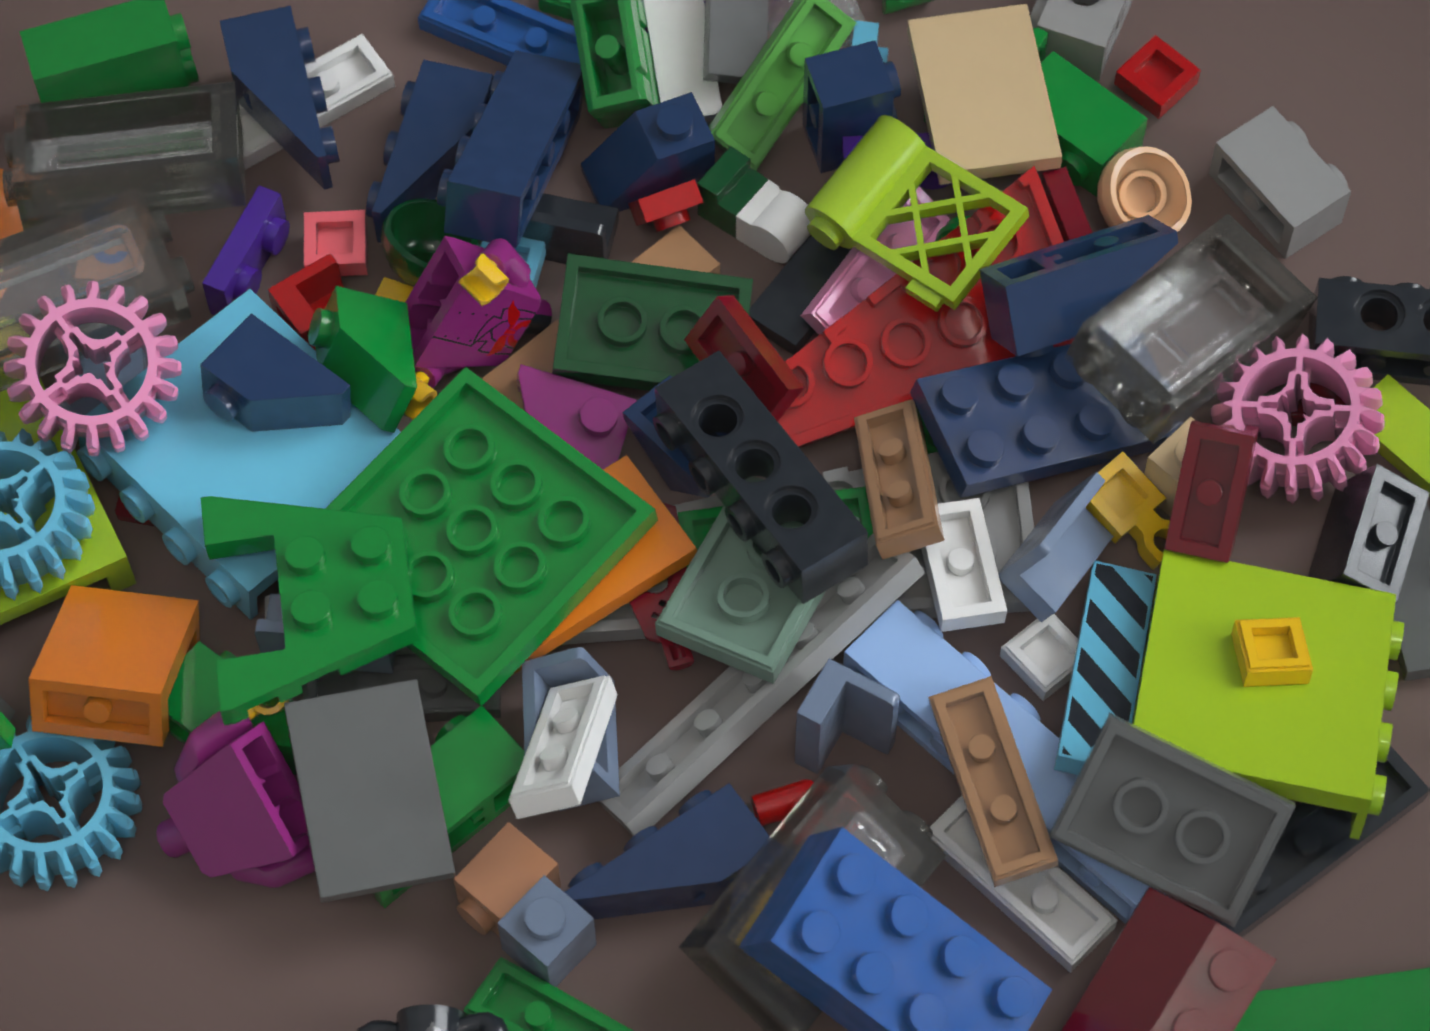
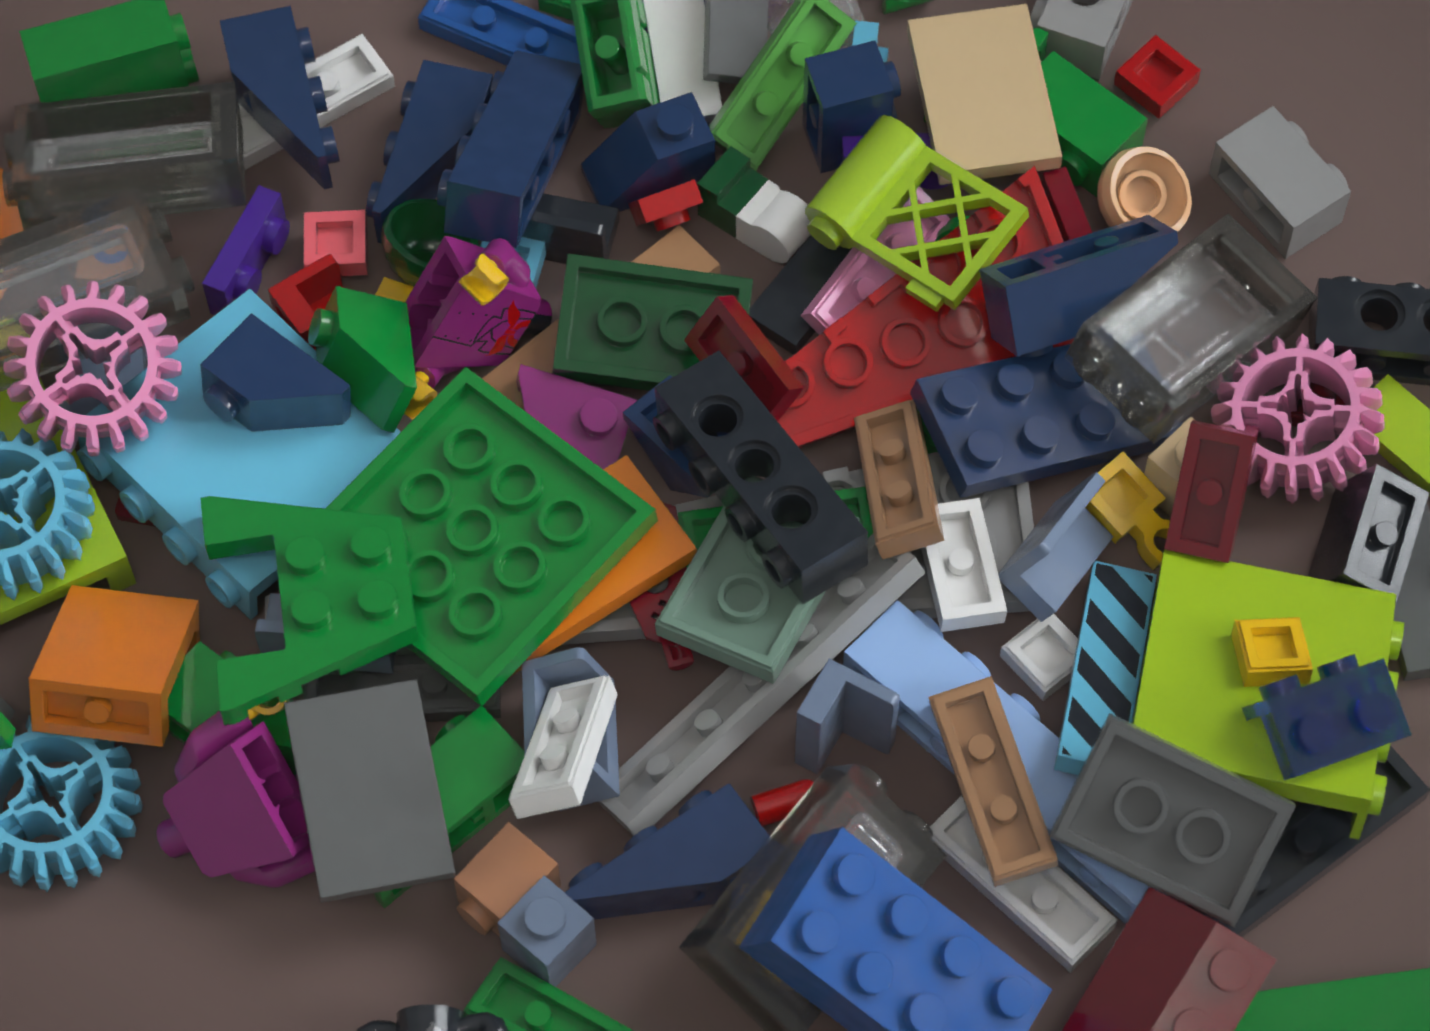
(1332, 718): none -> clear blue bracket

